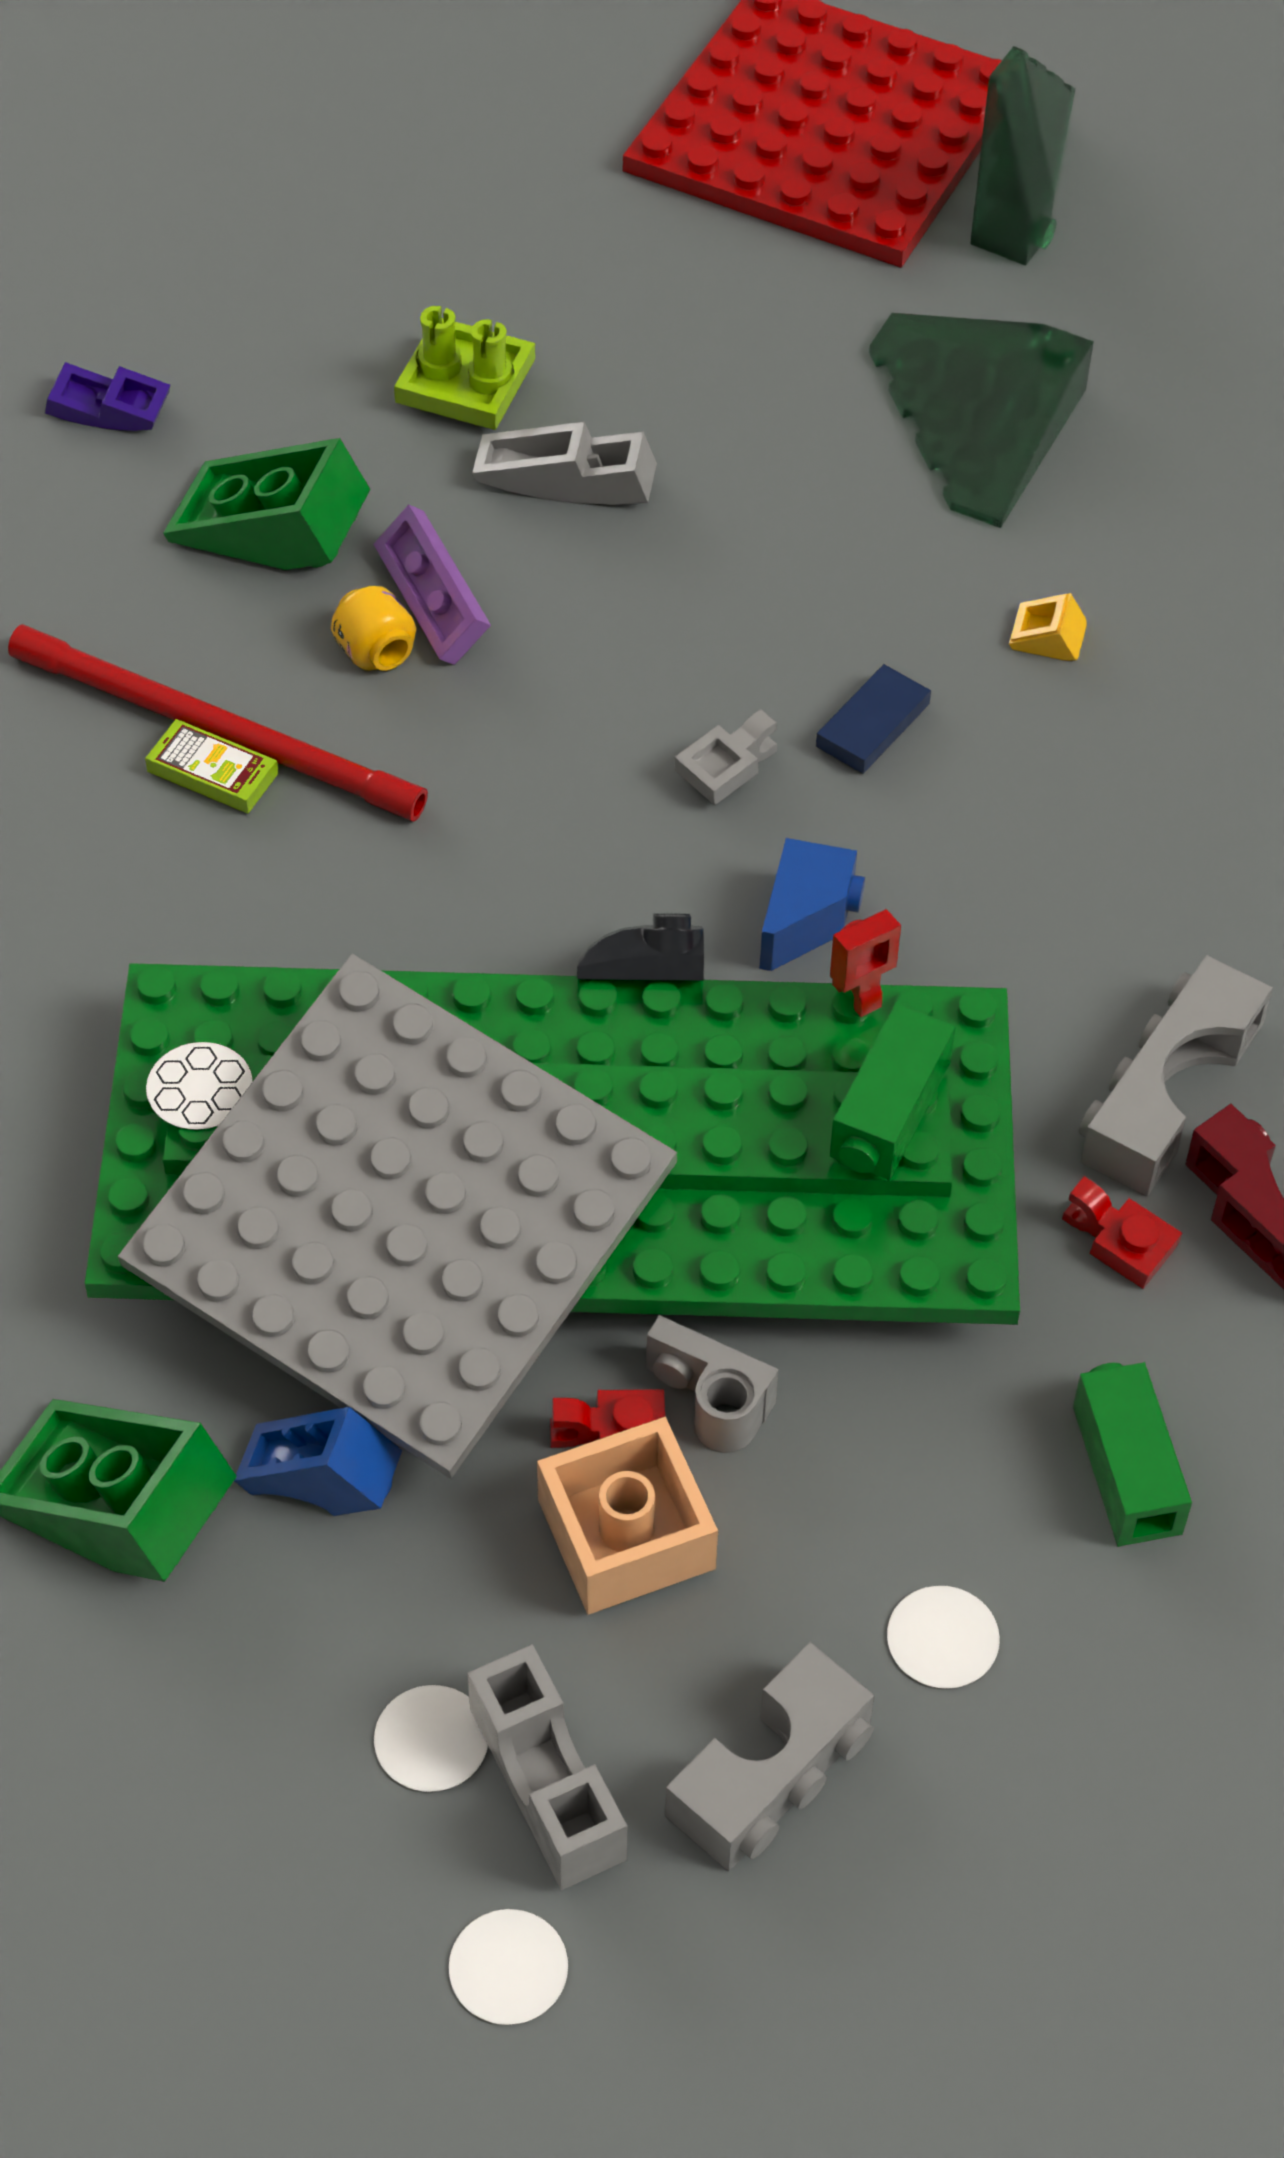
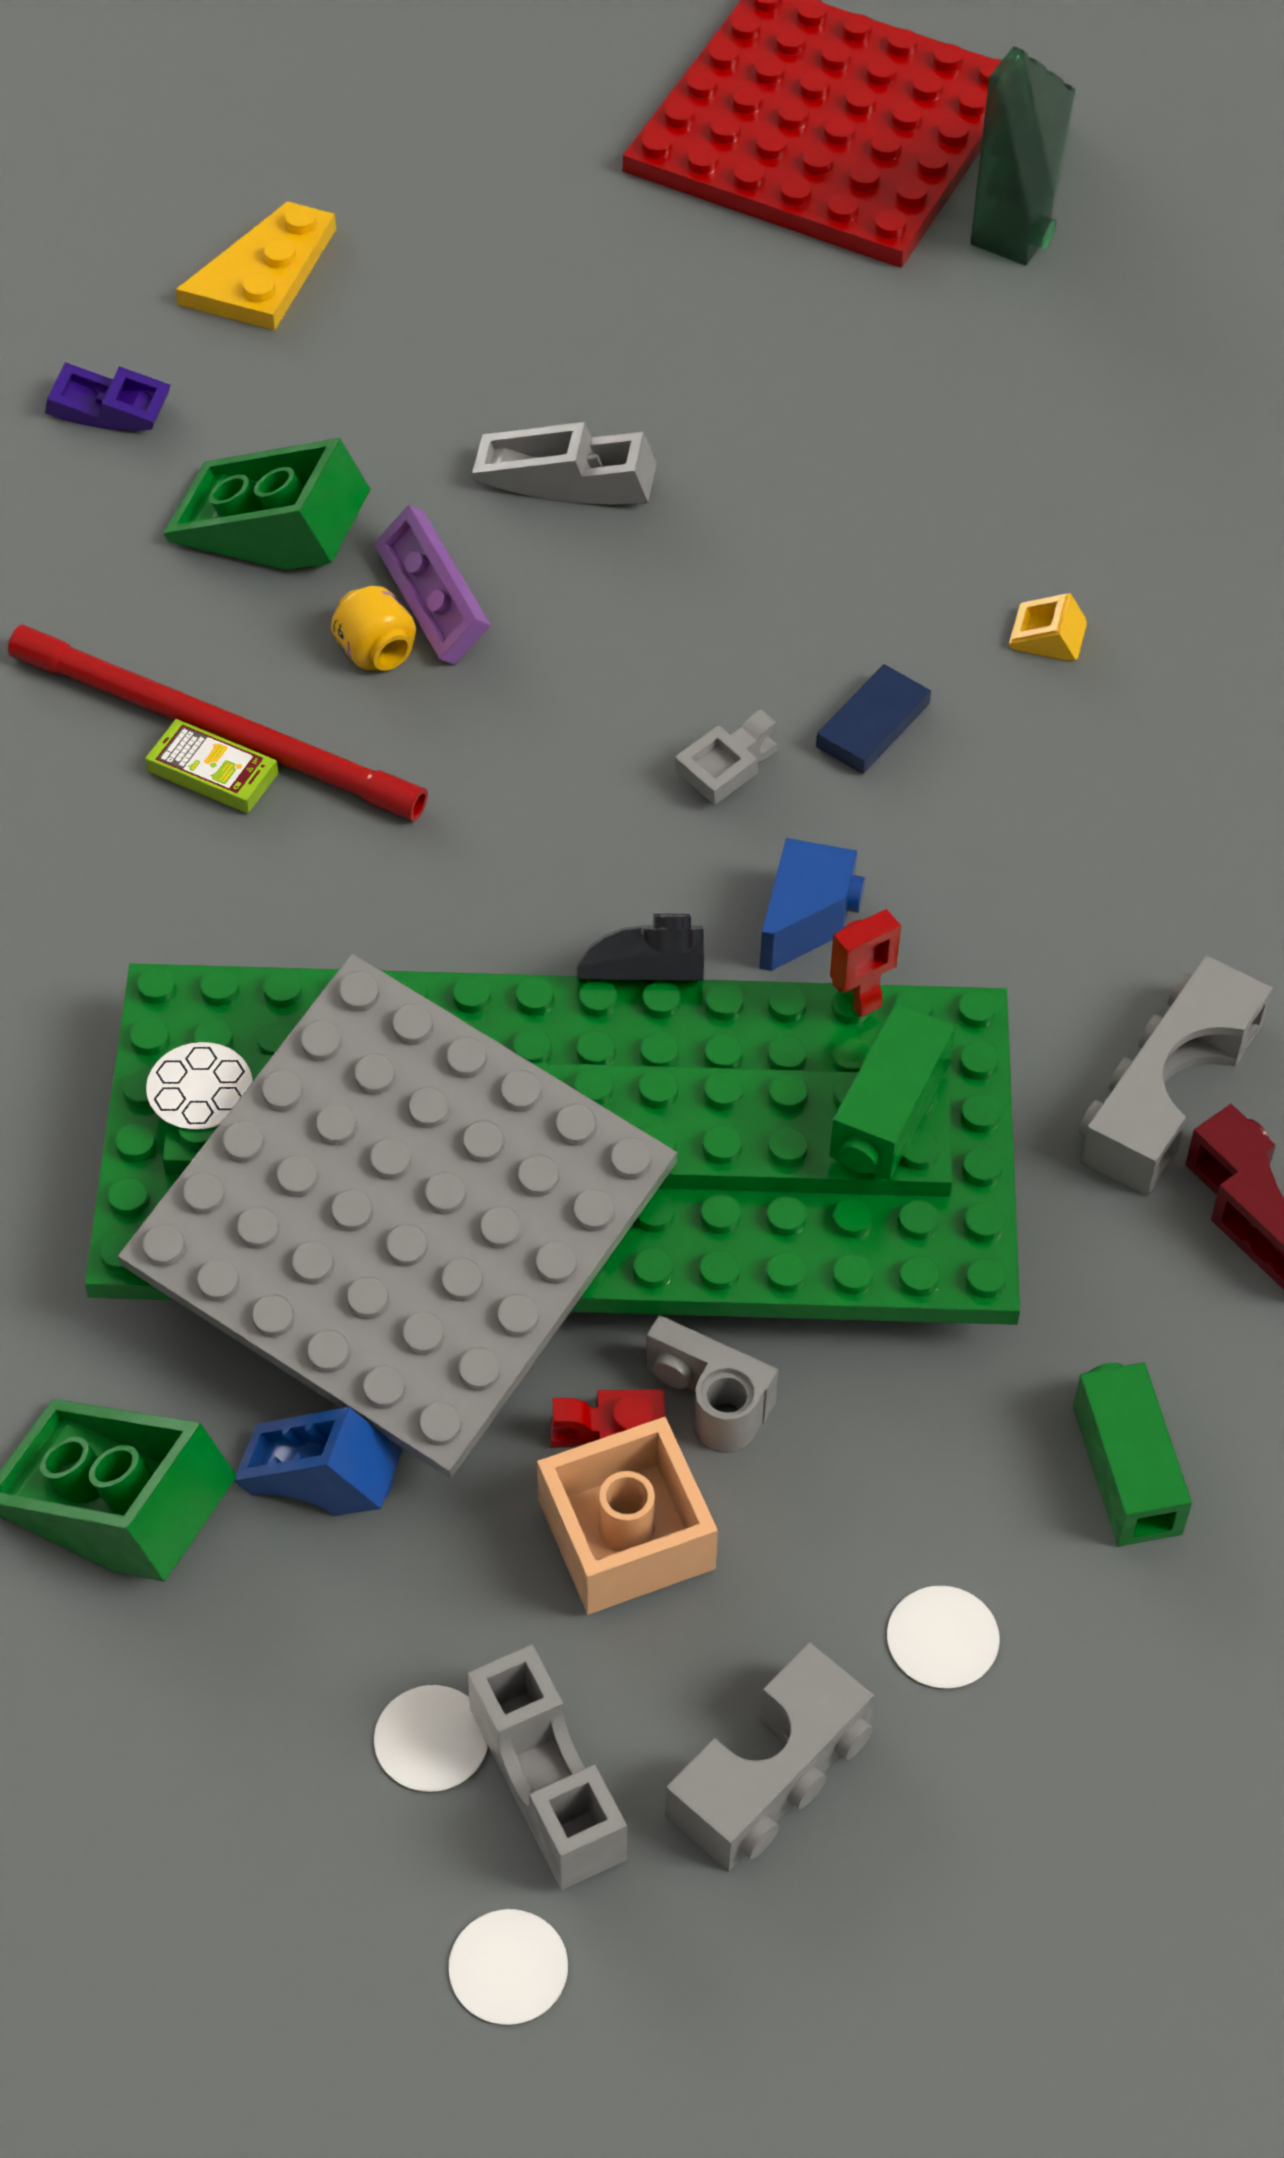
(263, 268): none -> yellow wing
(464, 369): lime plate -> none
(983, 400): clear green slope -> none
(1127, 1238): red plate -> none

